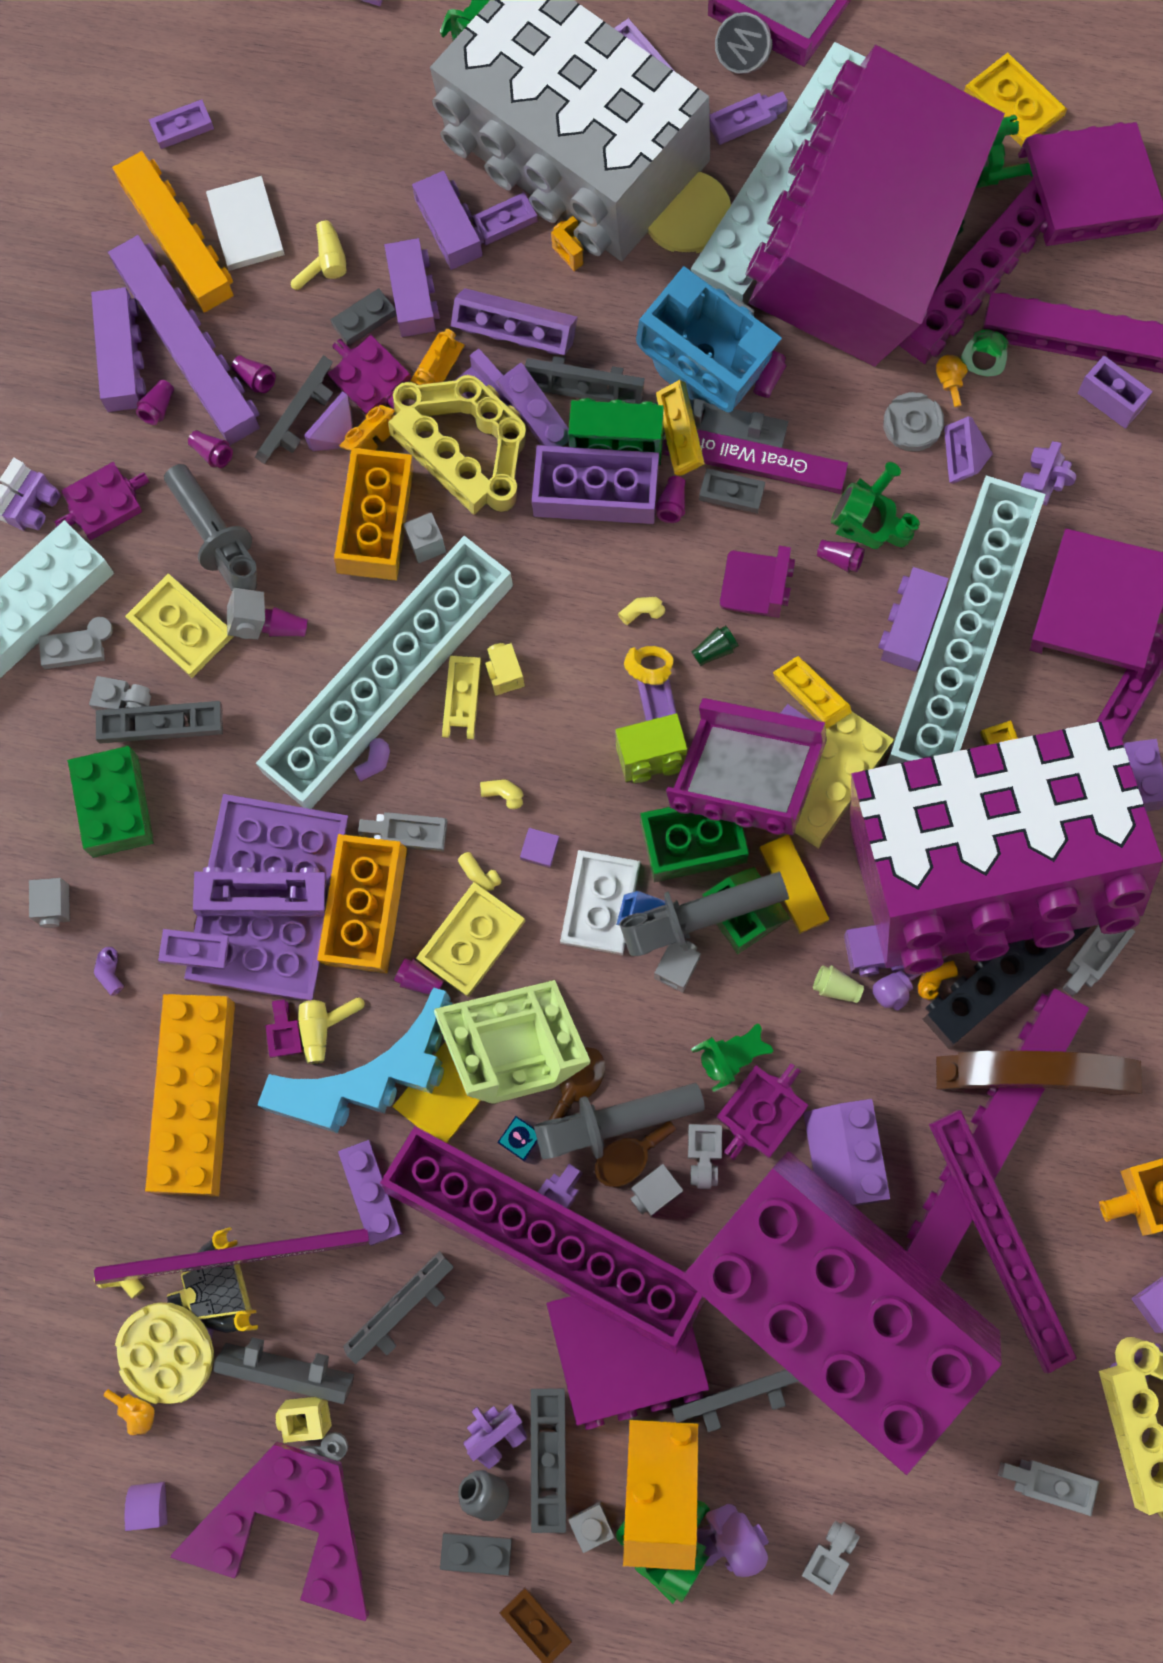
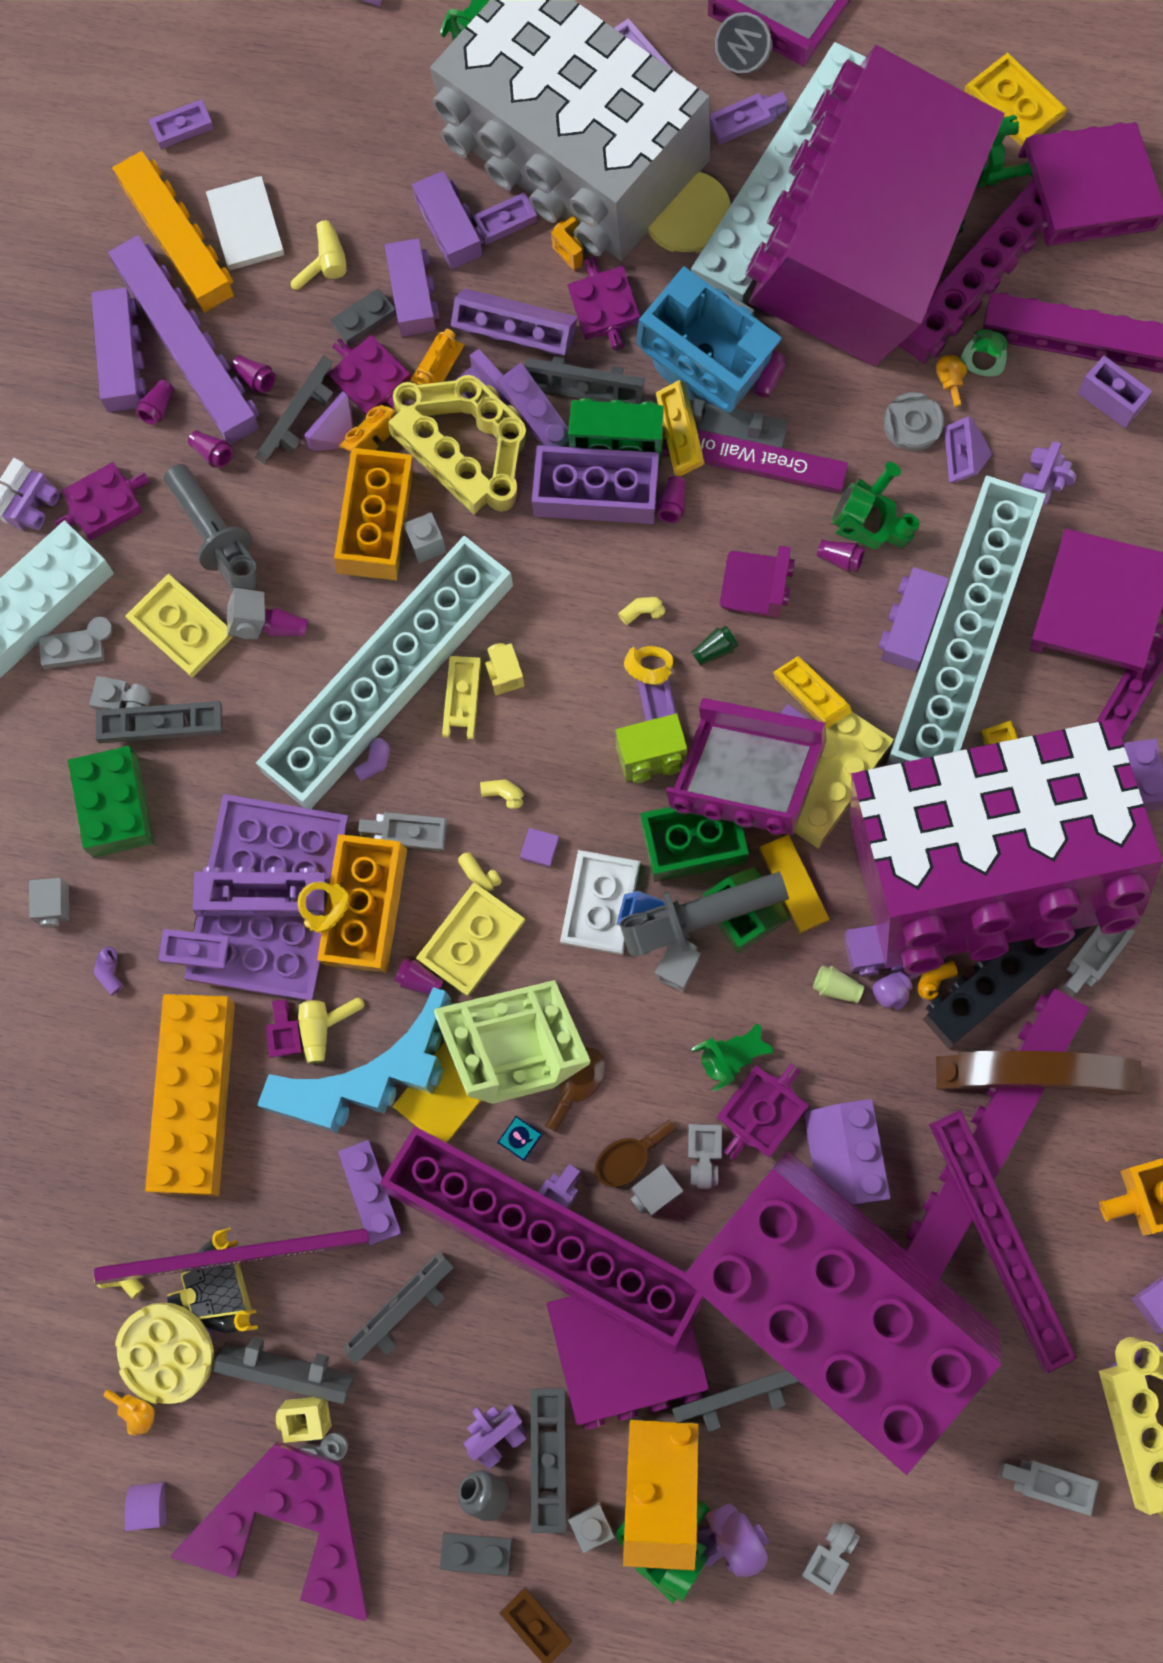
(339, 898): none -> yellow piece
(592, 1126): dark grey piece -> none
(604, 303): none -> magenta plate
(732, 491): dark grey plate -> none

